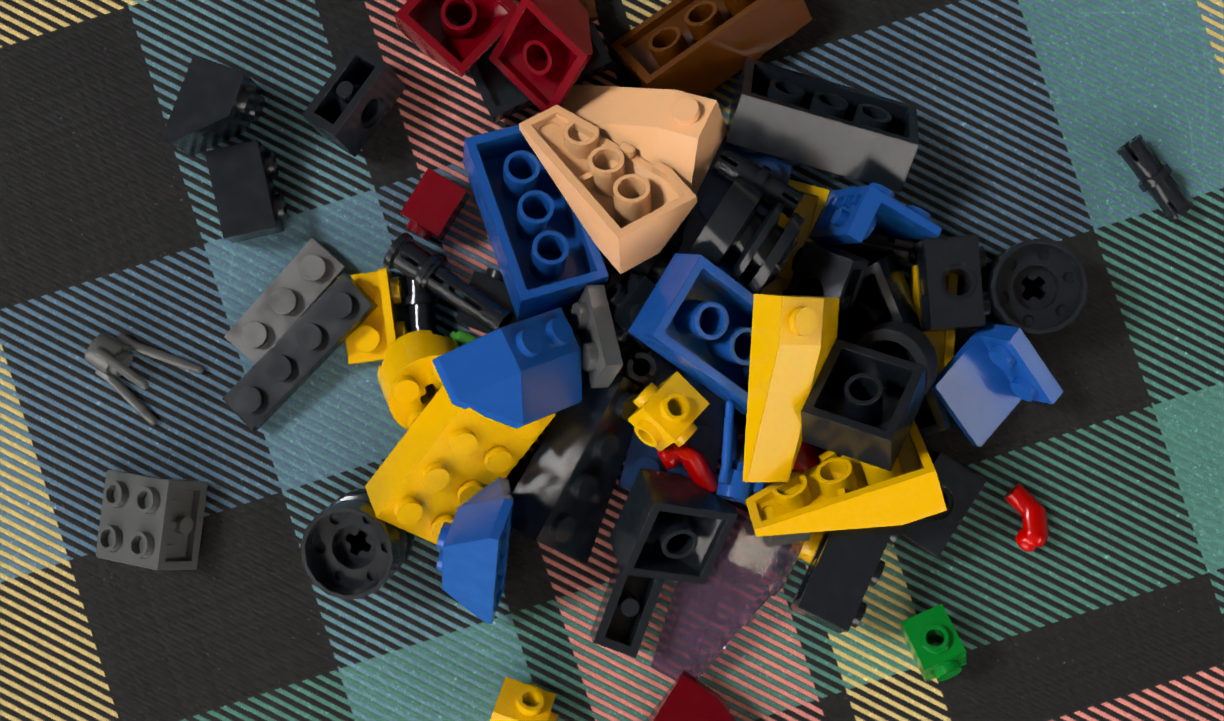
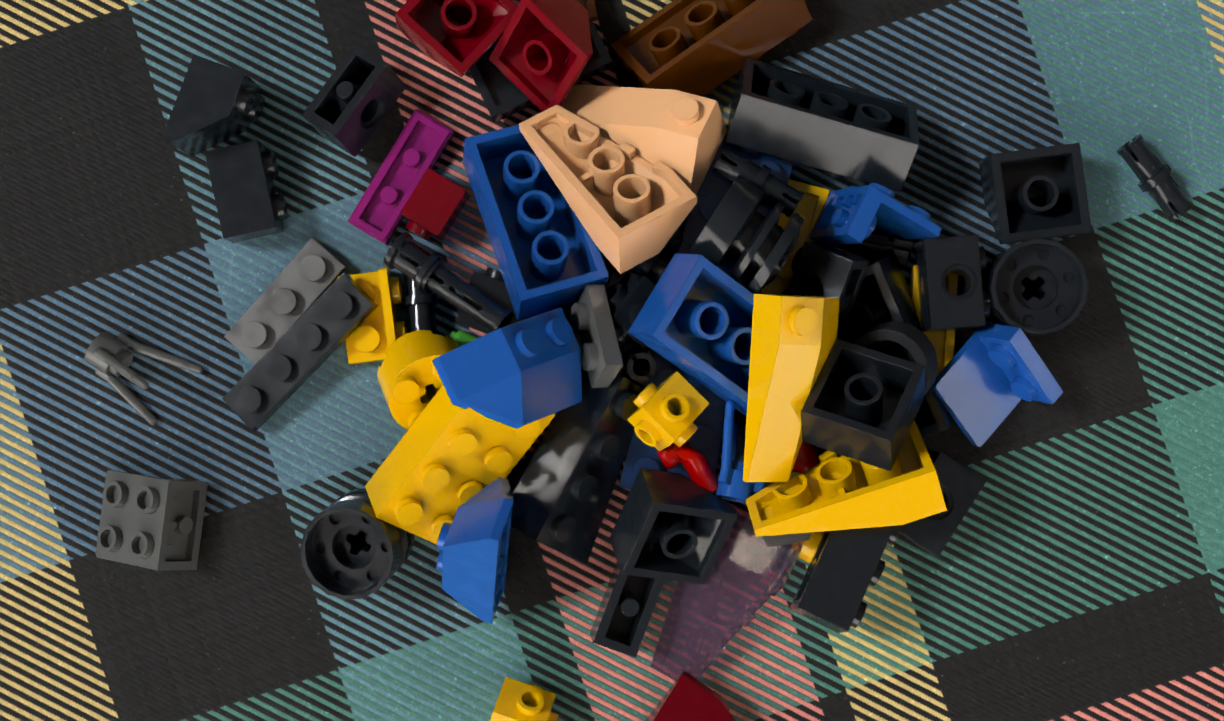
(409, 158): none -> magenta tile
(934, 644): green brick -> none
(1033, 518): red arm -> none
(1036, 193): none -> black slope

